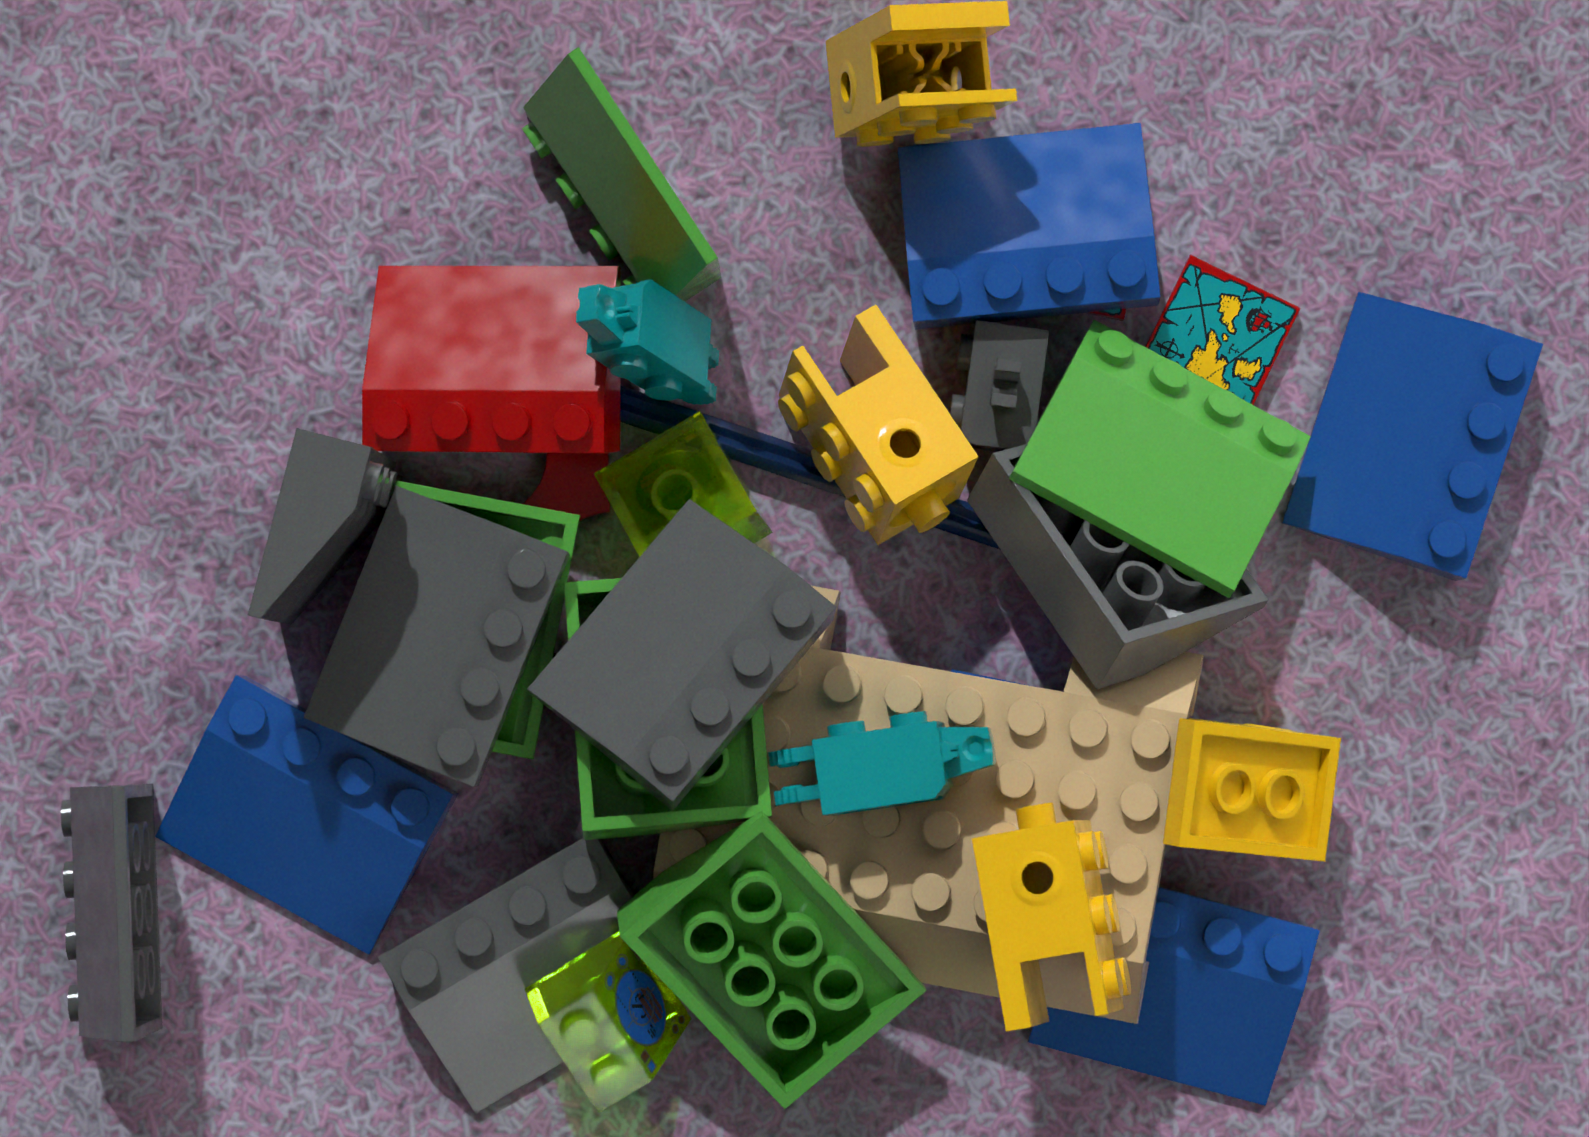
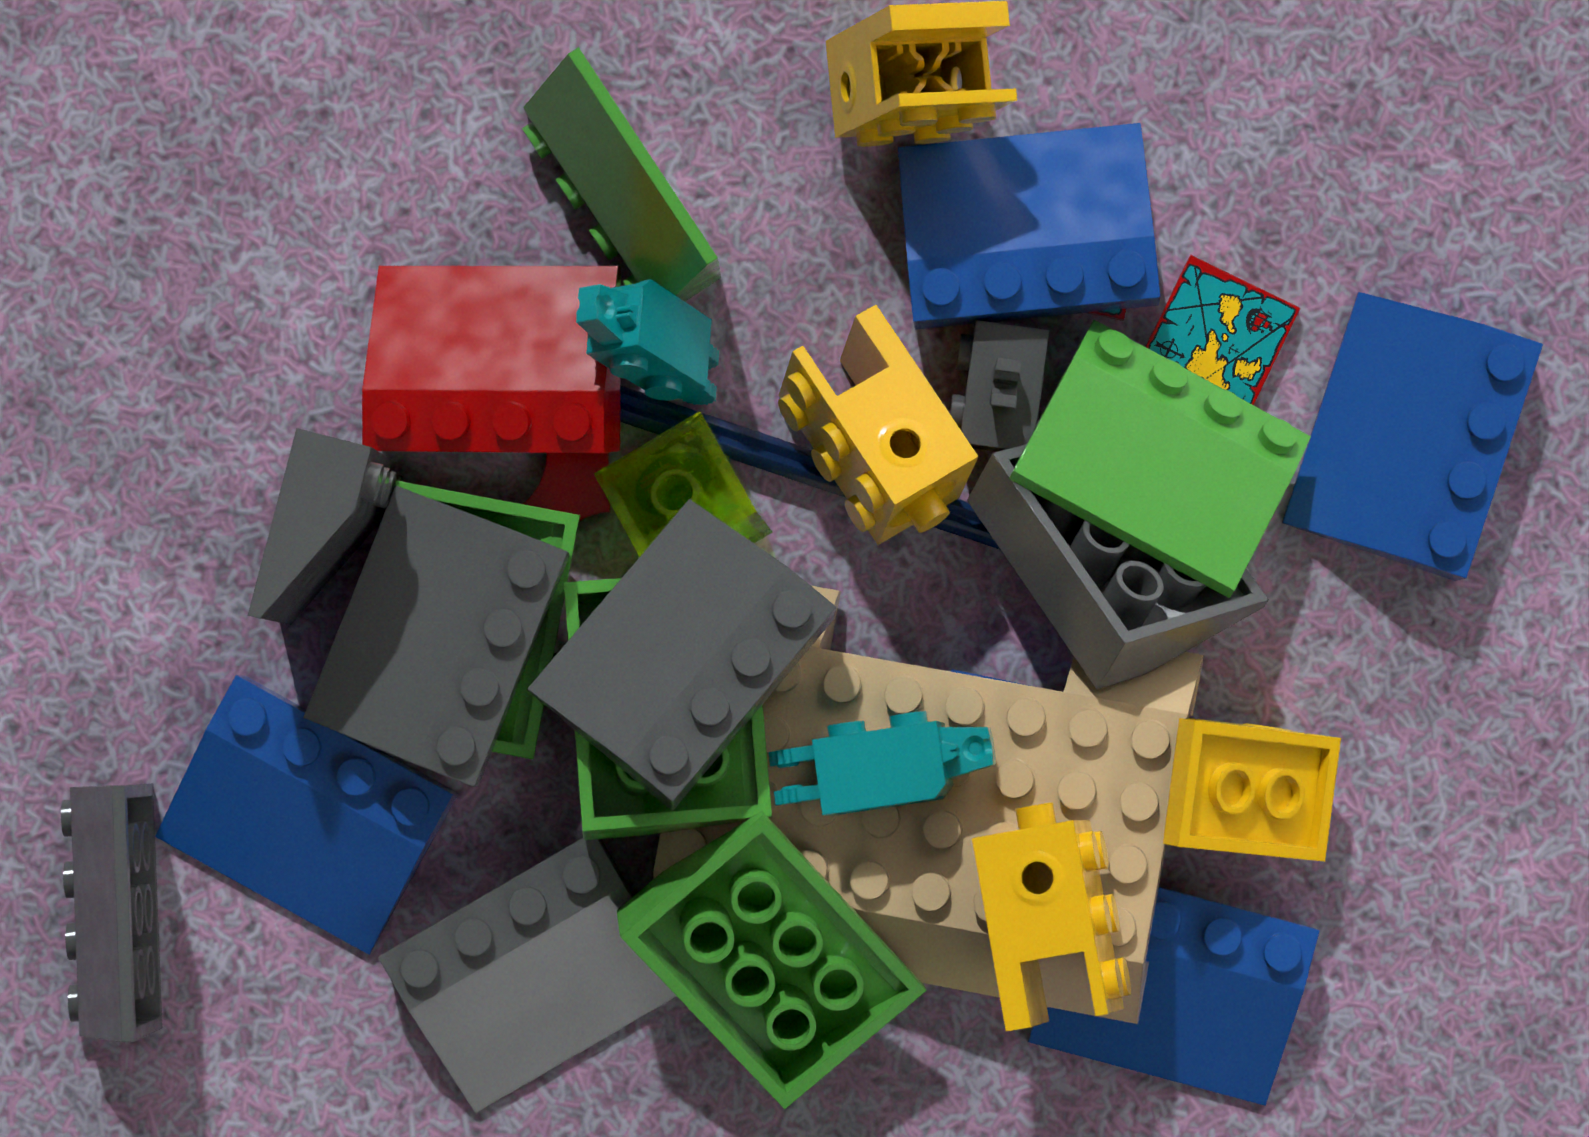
(608, 1019): clear neon green slope -> none

